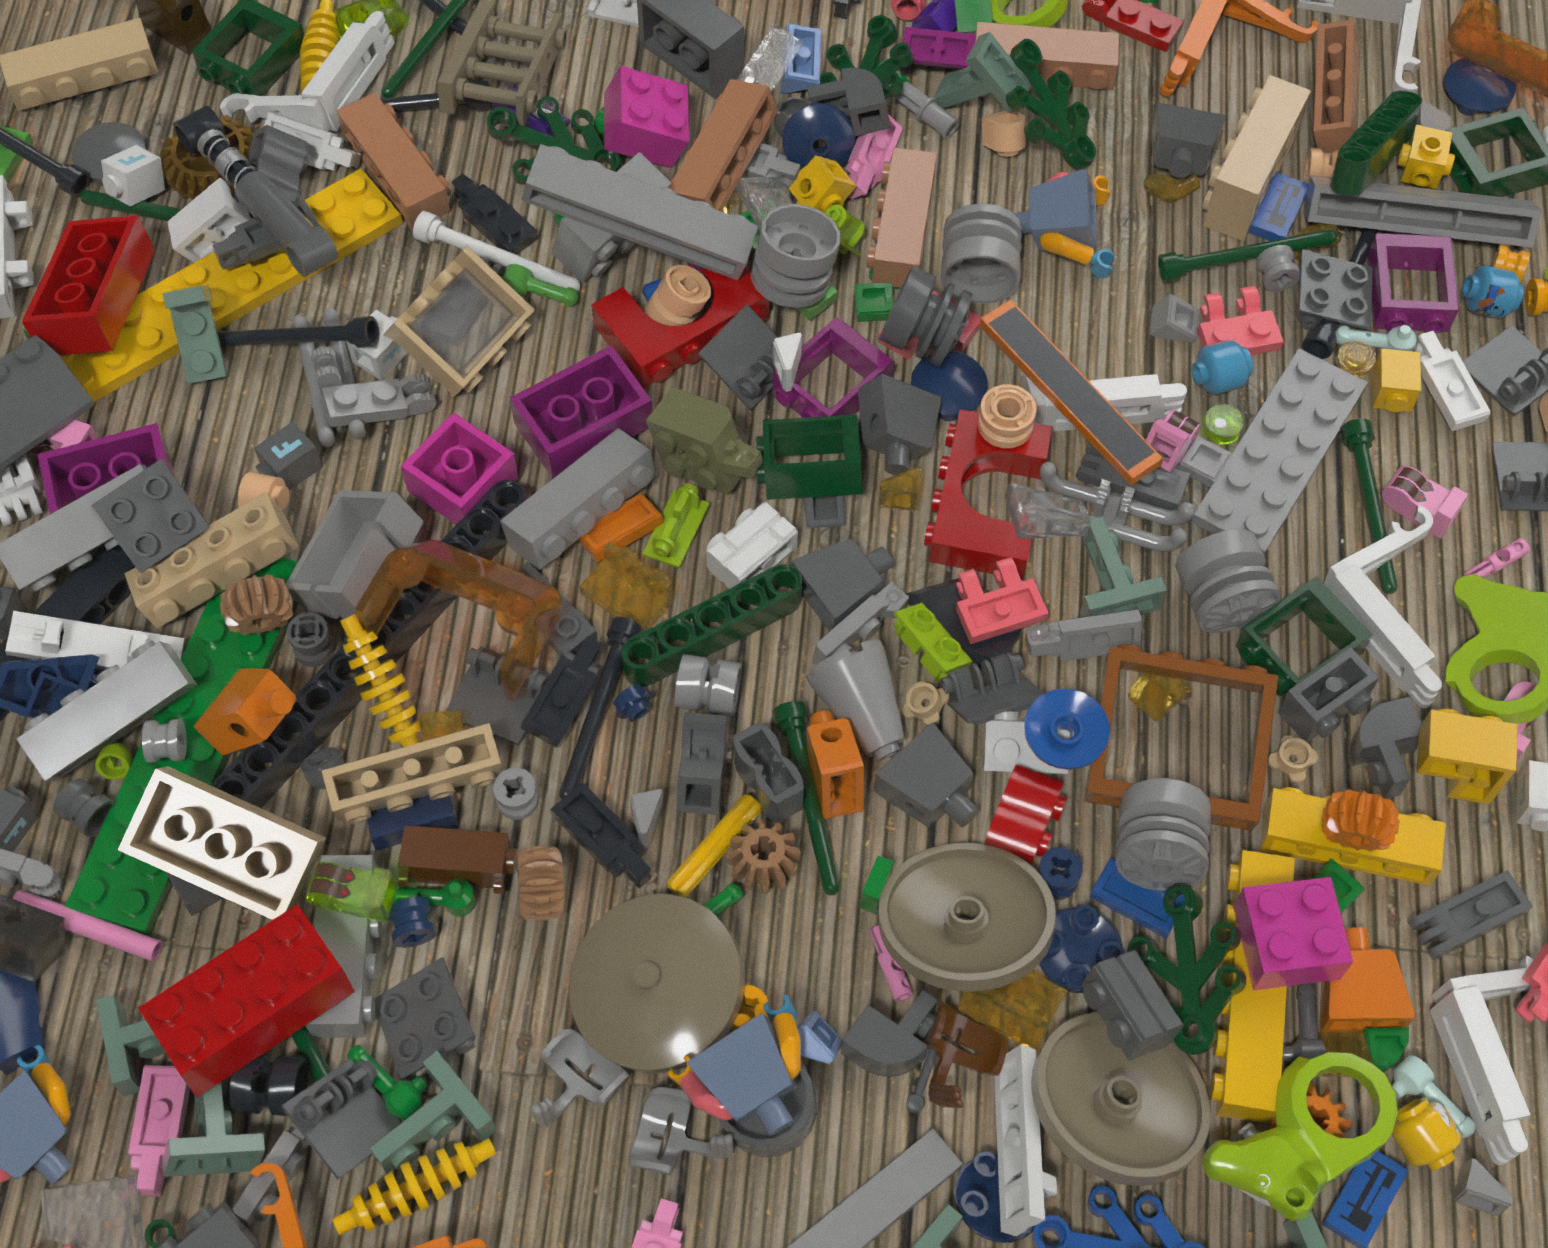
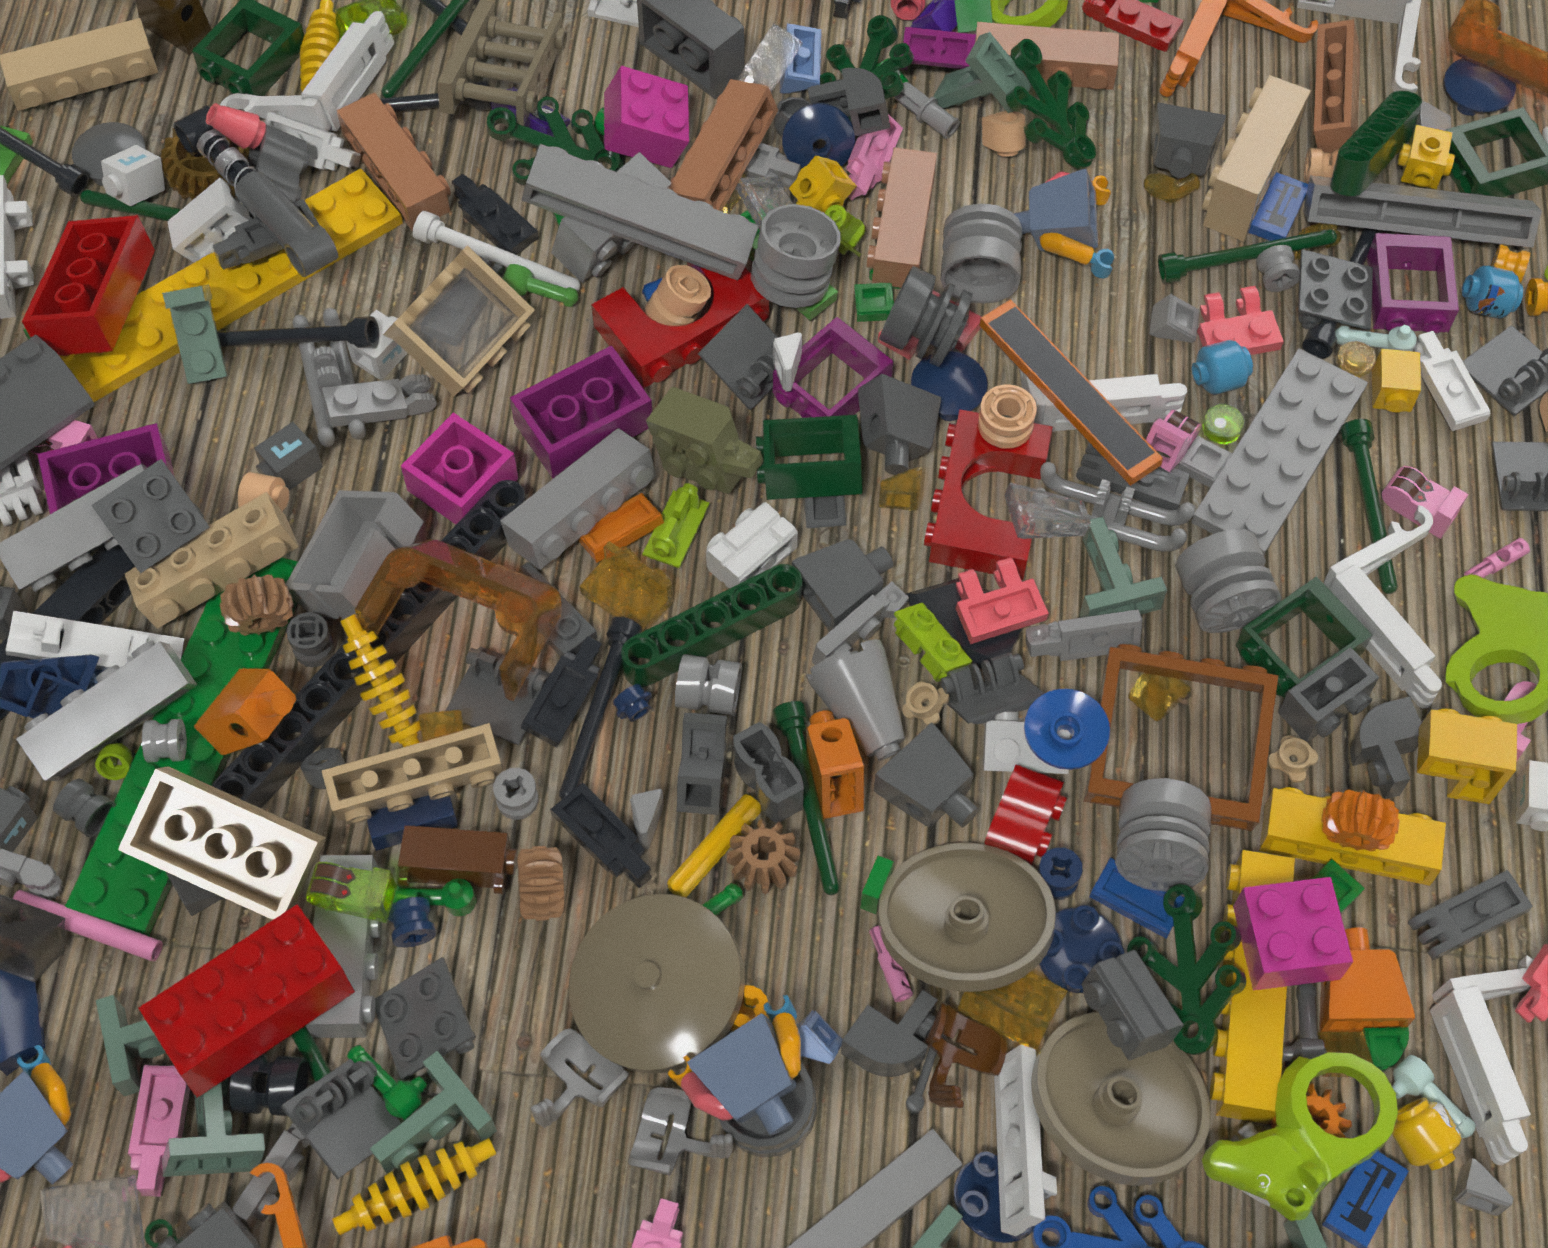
(237, 125): none -> coral cone

